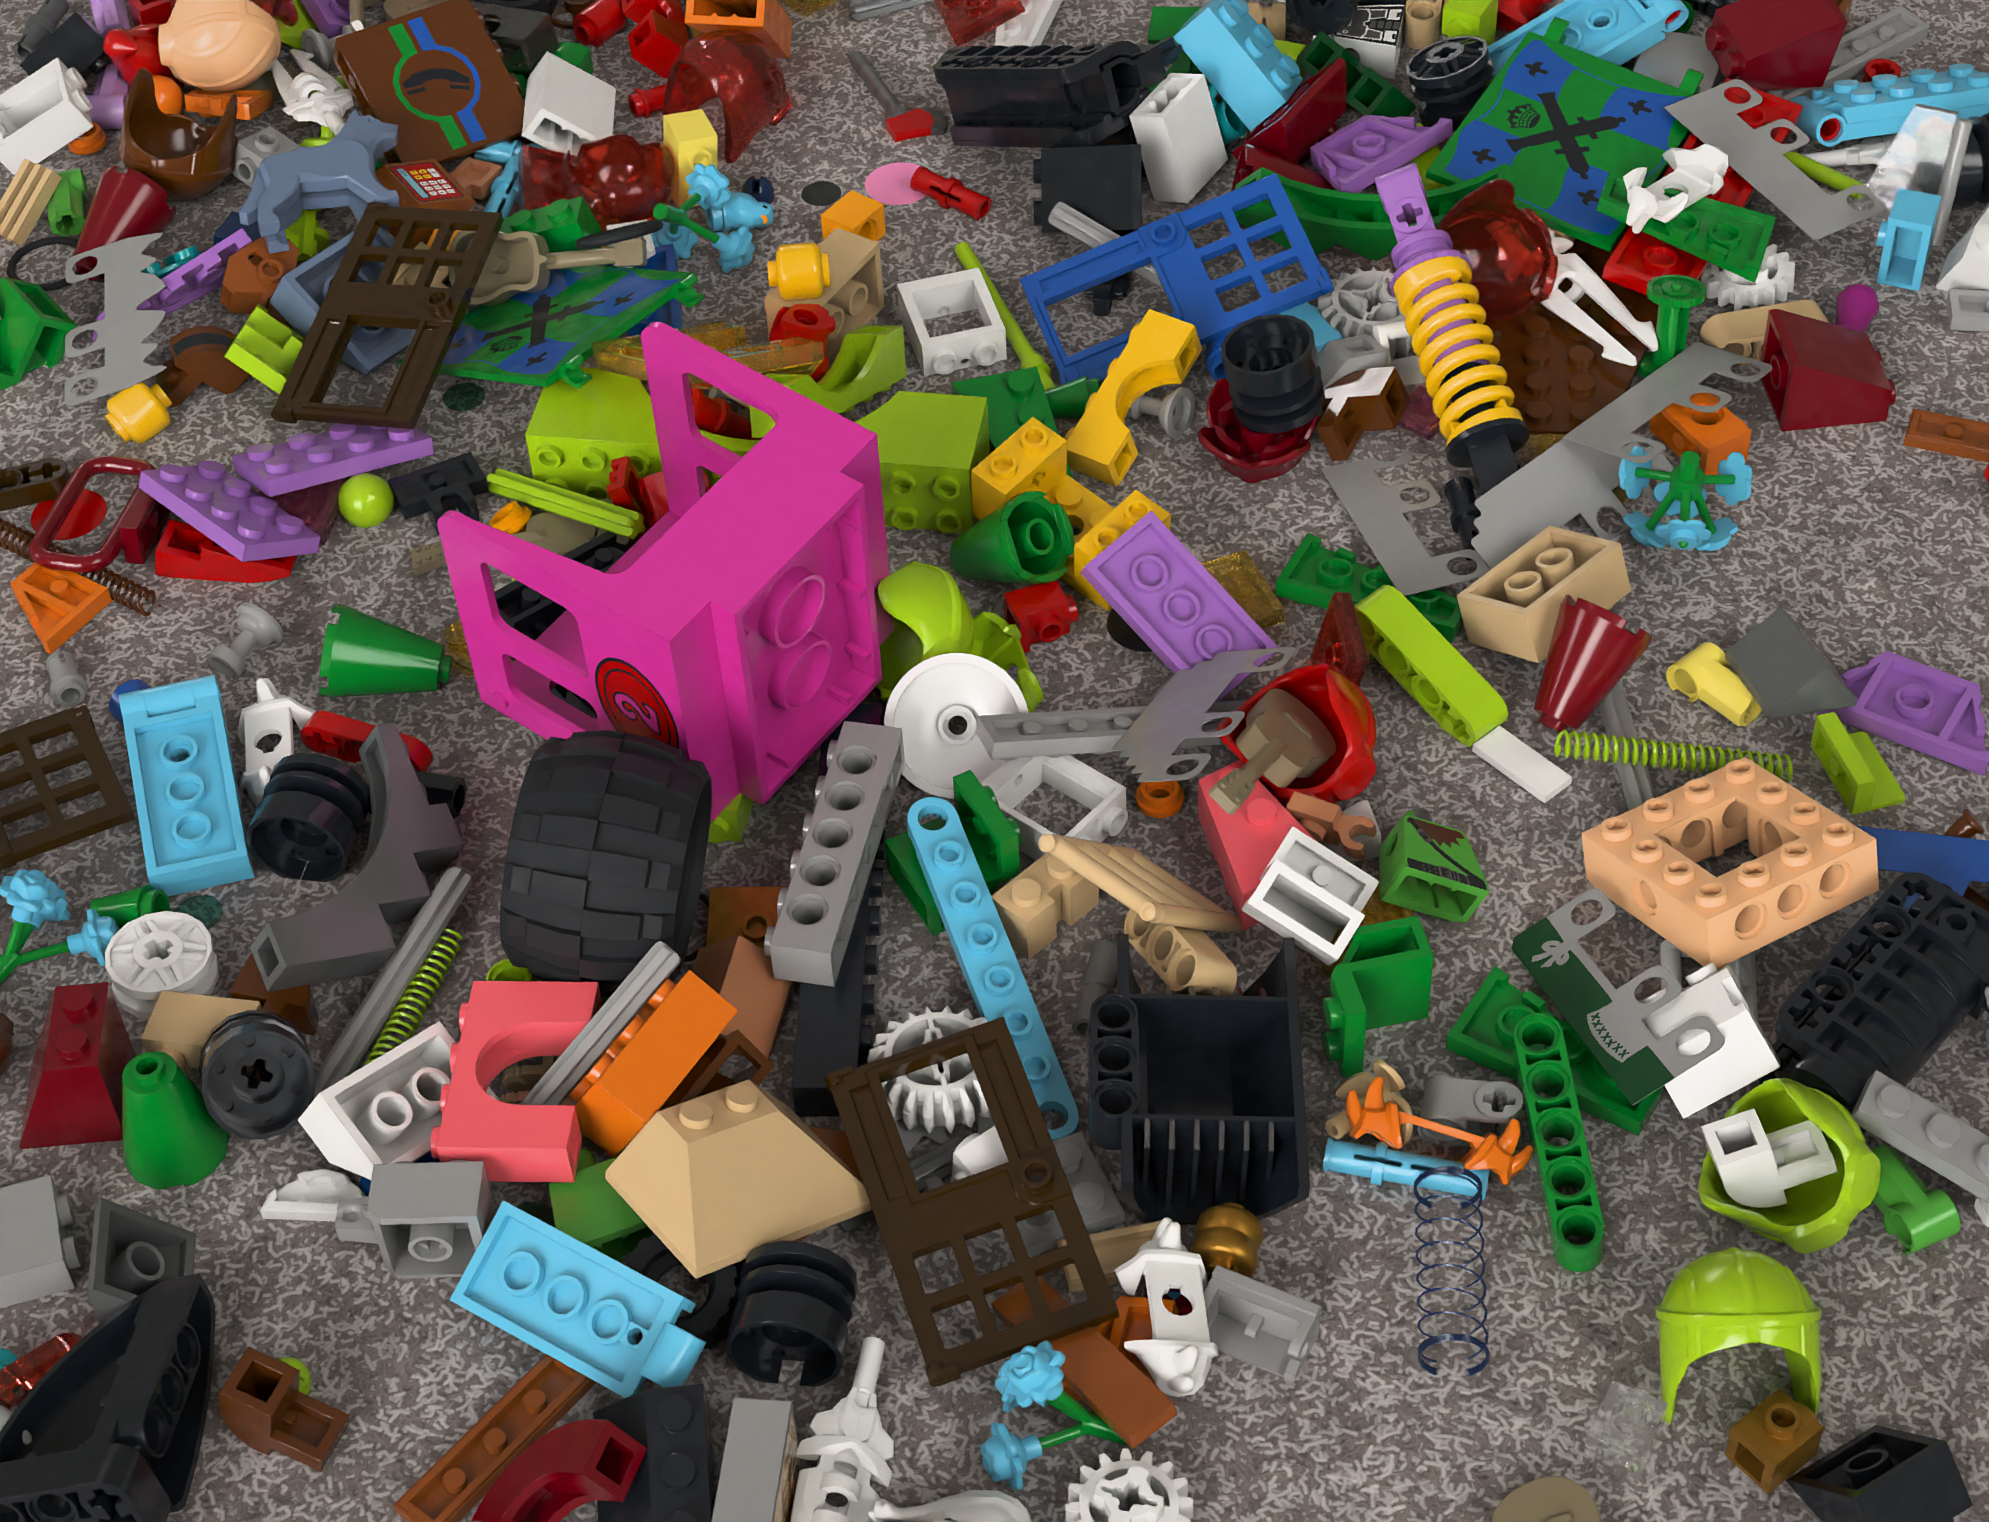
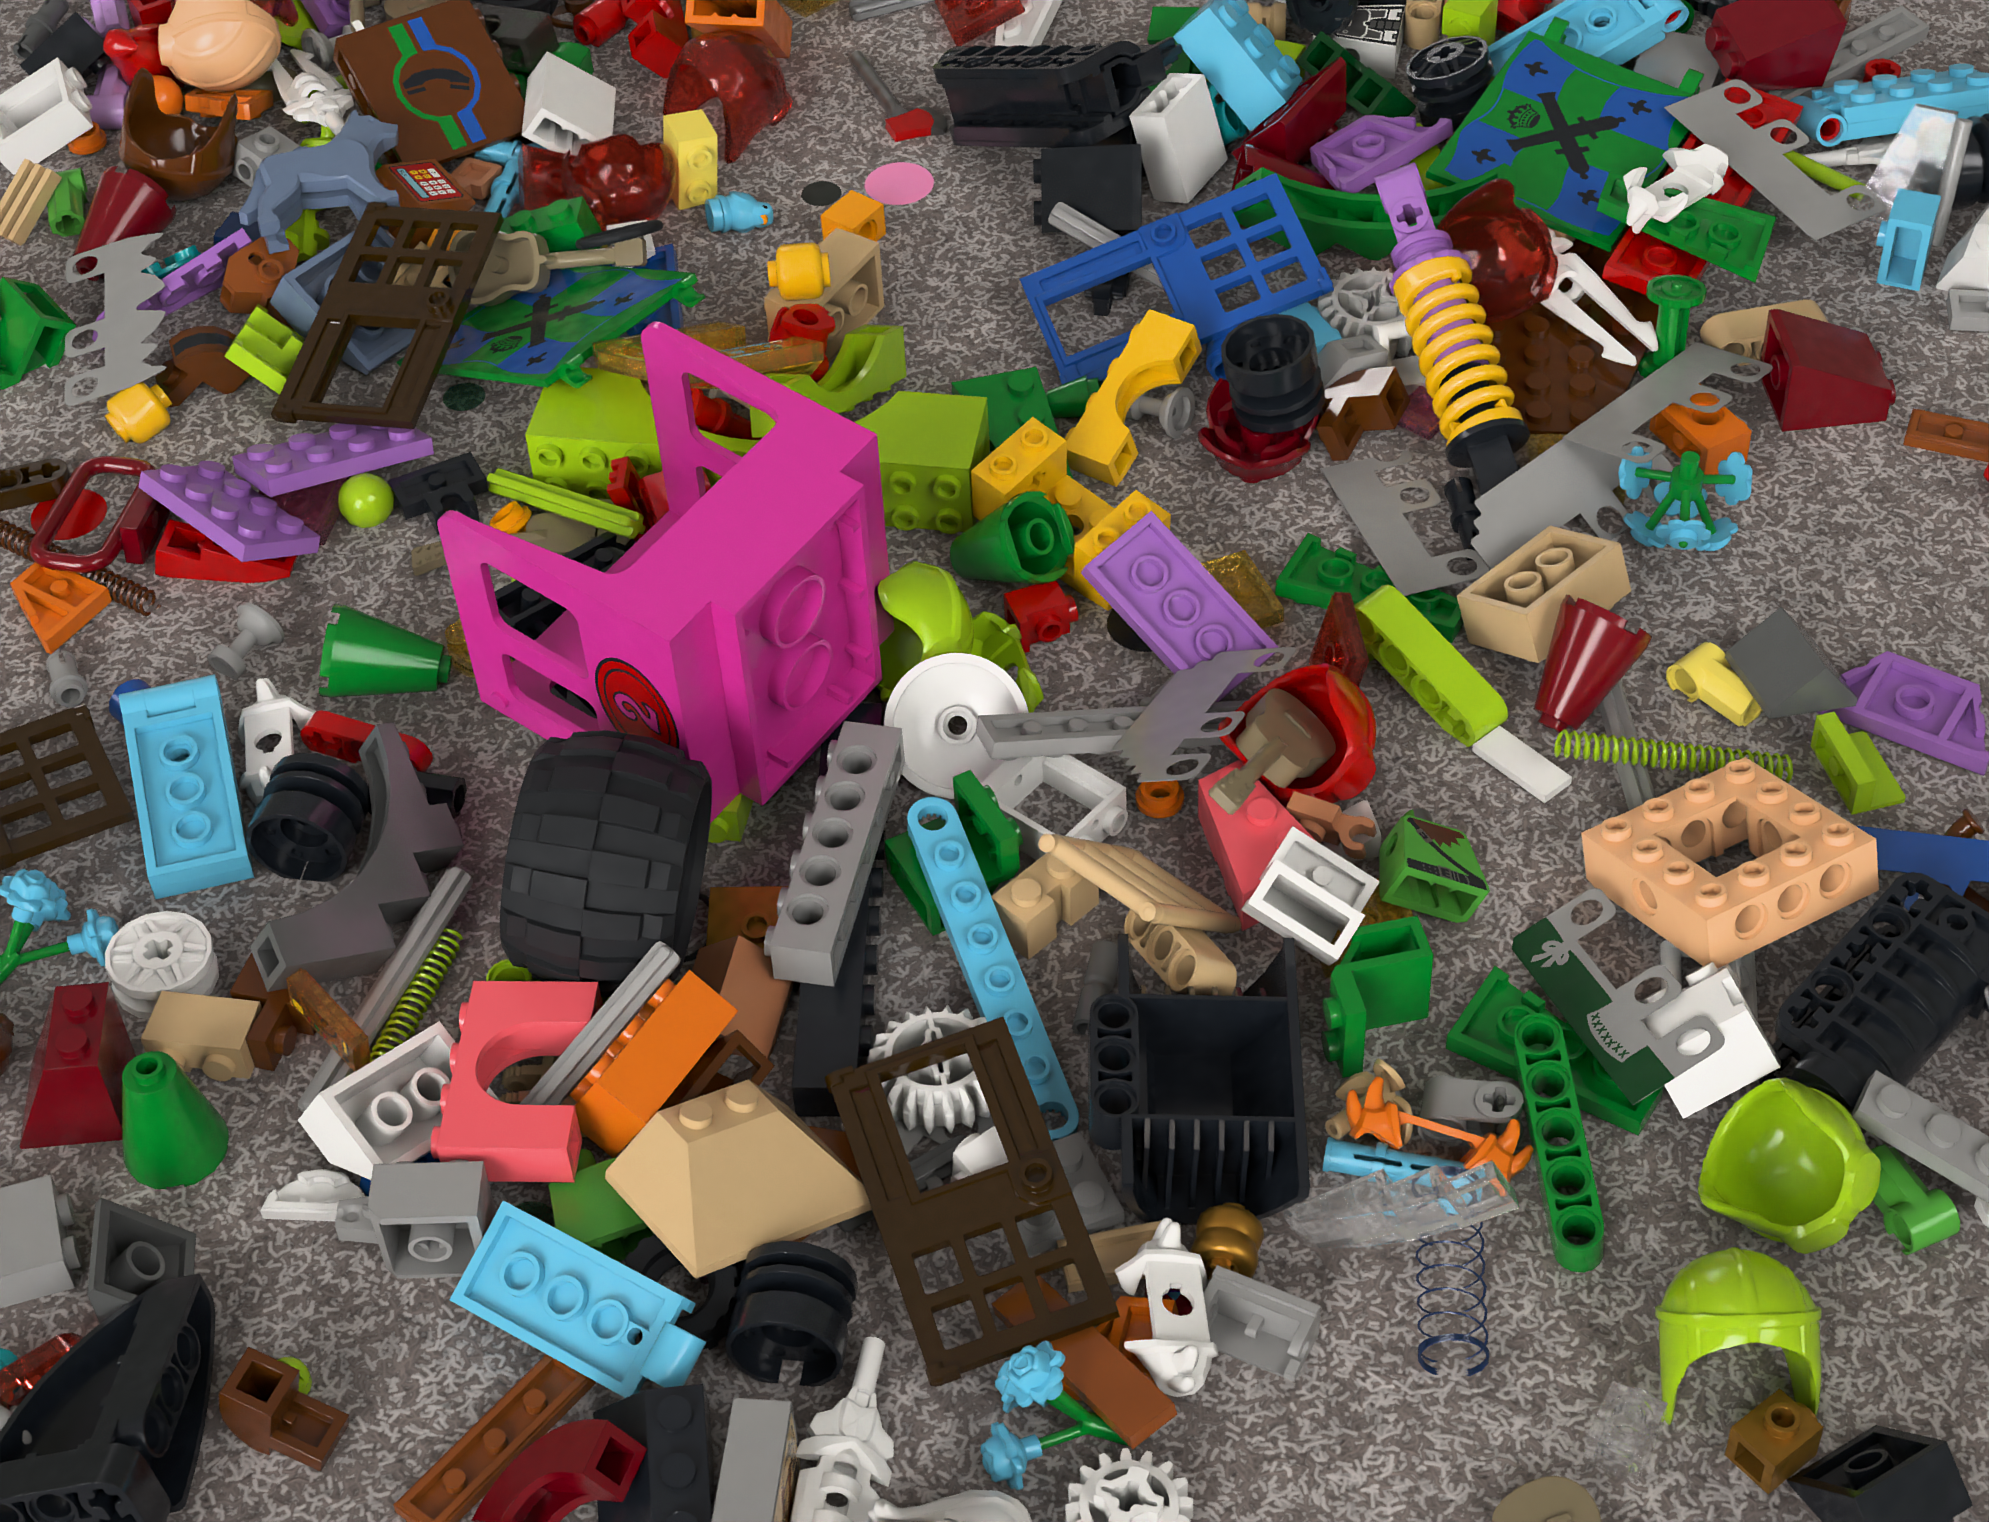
(11, 267): black piece -> none
(131, 904): green cone -> none
(203, 908): clear green piece -> none
(272, 1098): black wheel -> none
(328, 1019): none -> clear orange tile
(647, 101): red pin -> none
(708, 189): medium azure plant -> none
(765, 188): dark blue hinge -> none
(946, 296): white window -> none
(950, 193): red pin -> none
(1013, 331): lime bar -> none
(1387, 1212): none -> clear slope
(1762, 1165): white brick -> none
(1772, 283): white gear -> none
(1856, 307): magenta cone -> none

